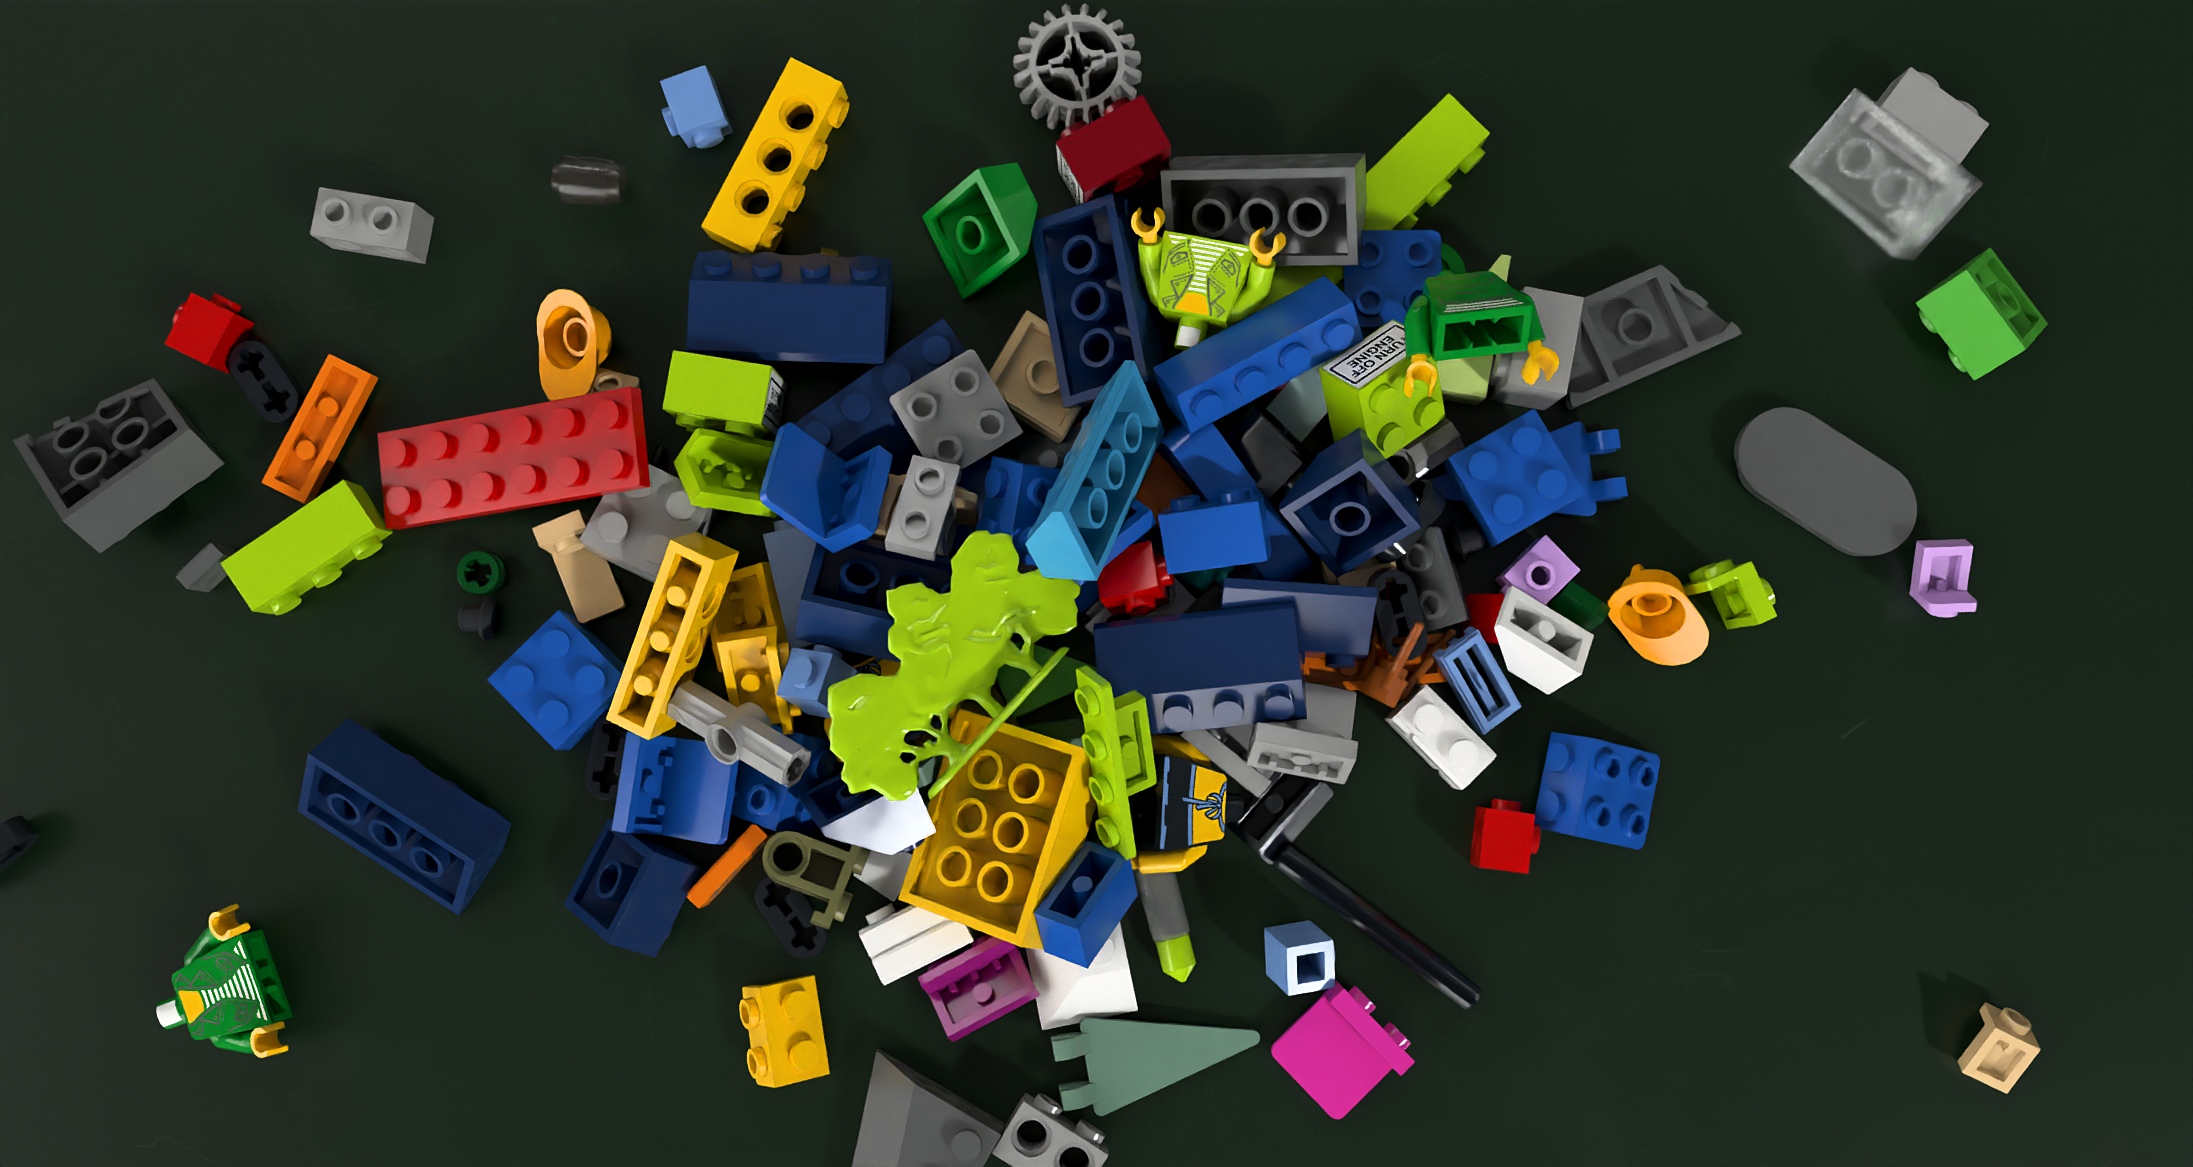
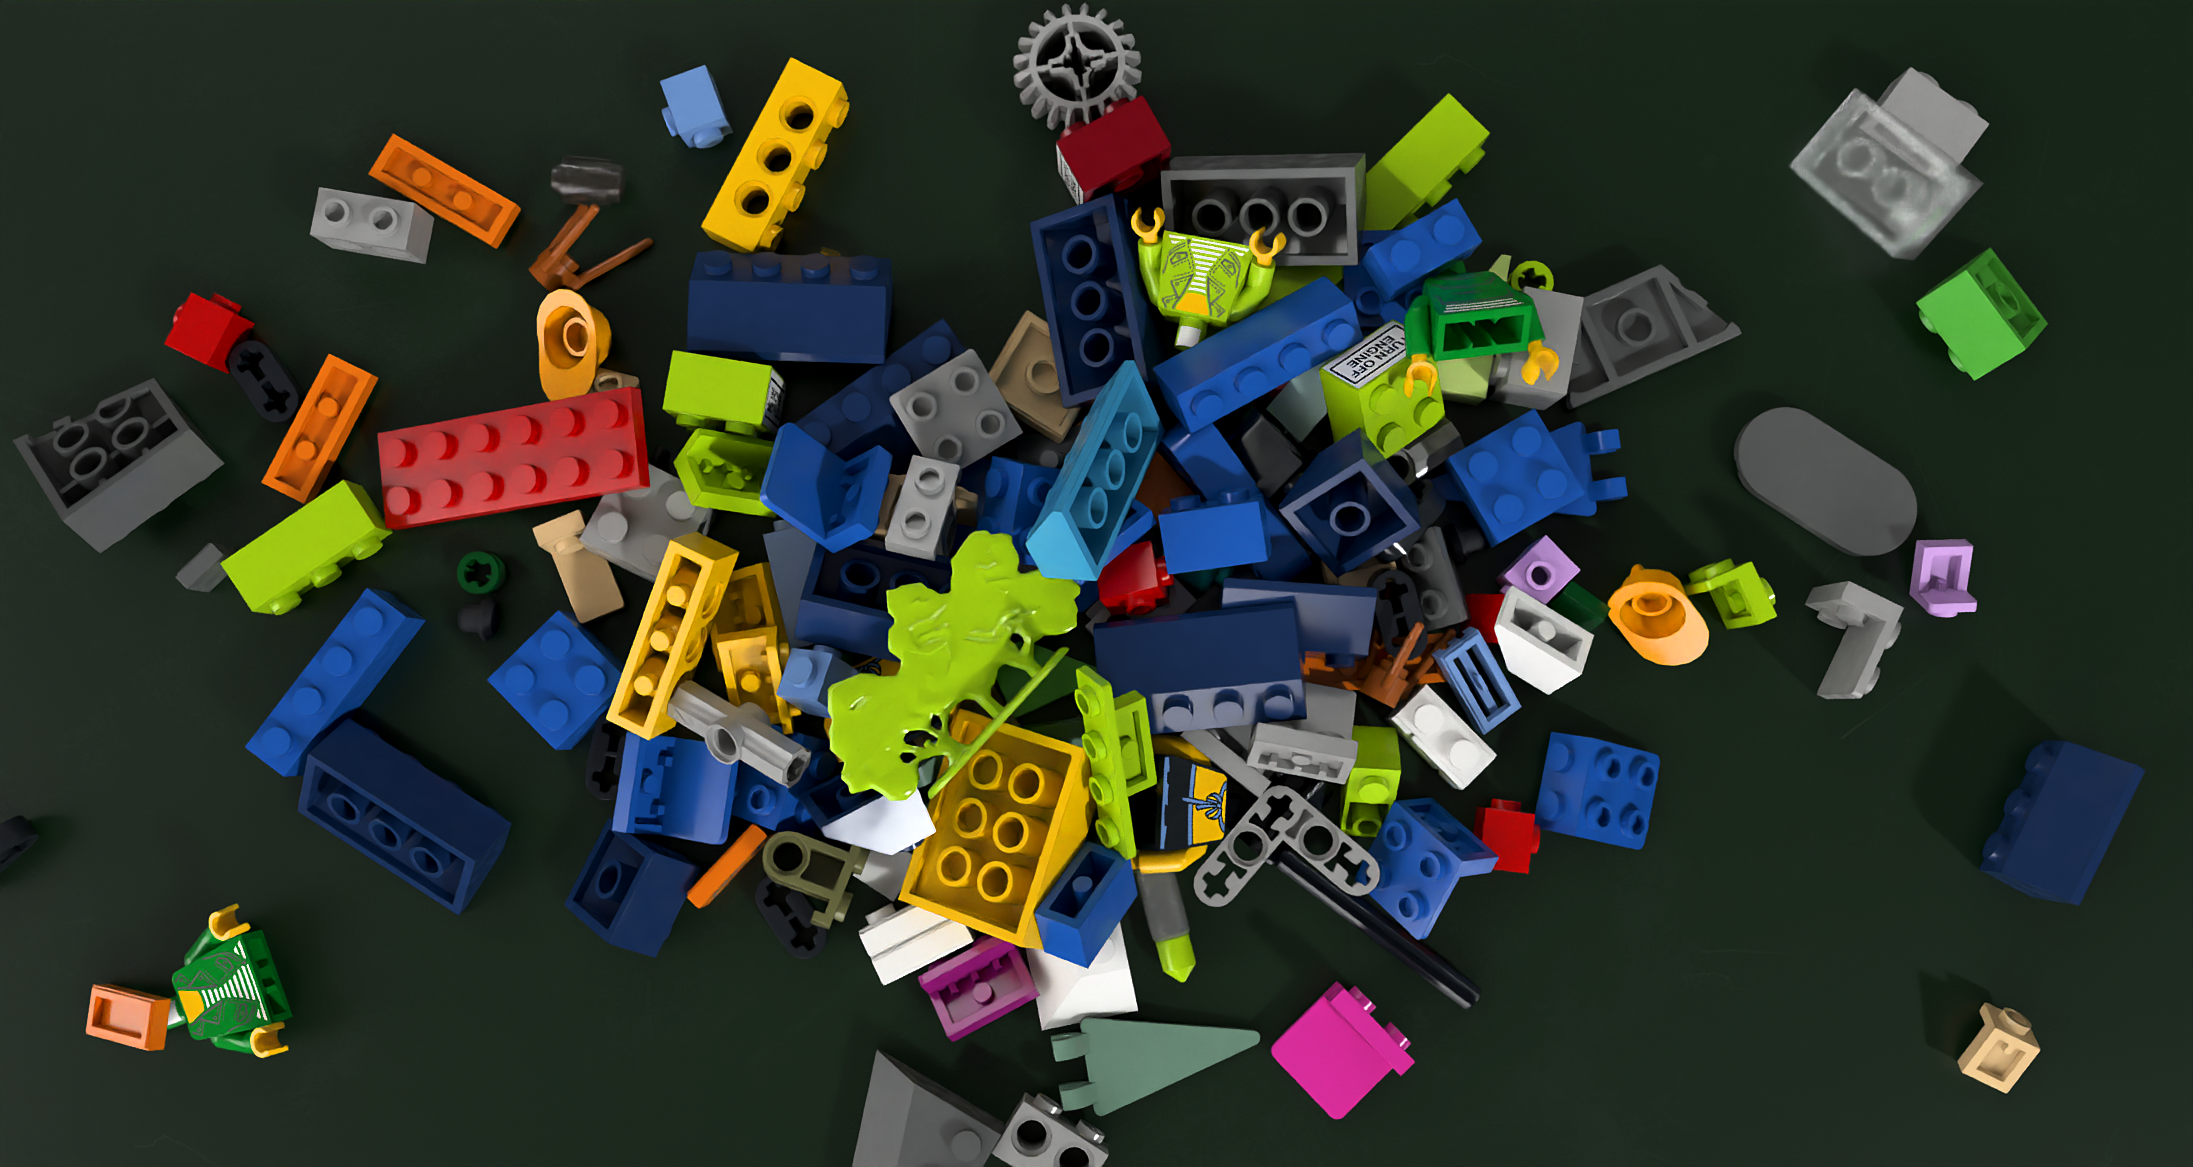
(128, 1016): none -> orange tile
(336, 680): none -> blue brick
(444, 191): none -> orange plate
(557, 268): none -> dark orange plant
(784, 1032): yellow bracket -> none
(983, 226): green slope -> none
(1293, 834): none -> light grey beam
(1299, 957): medium blue brick -> none
(1372, 781): none -> lime slope
(1420, 861): none -> blue bracket
(1421, 250): none -> blue brick
(1536, 271): none -> lime bush
(1870, 630): none -> light grey bracket
(2060, 821): none -> dark blue slope

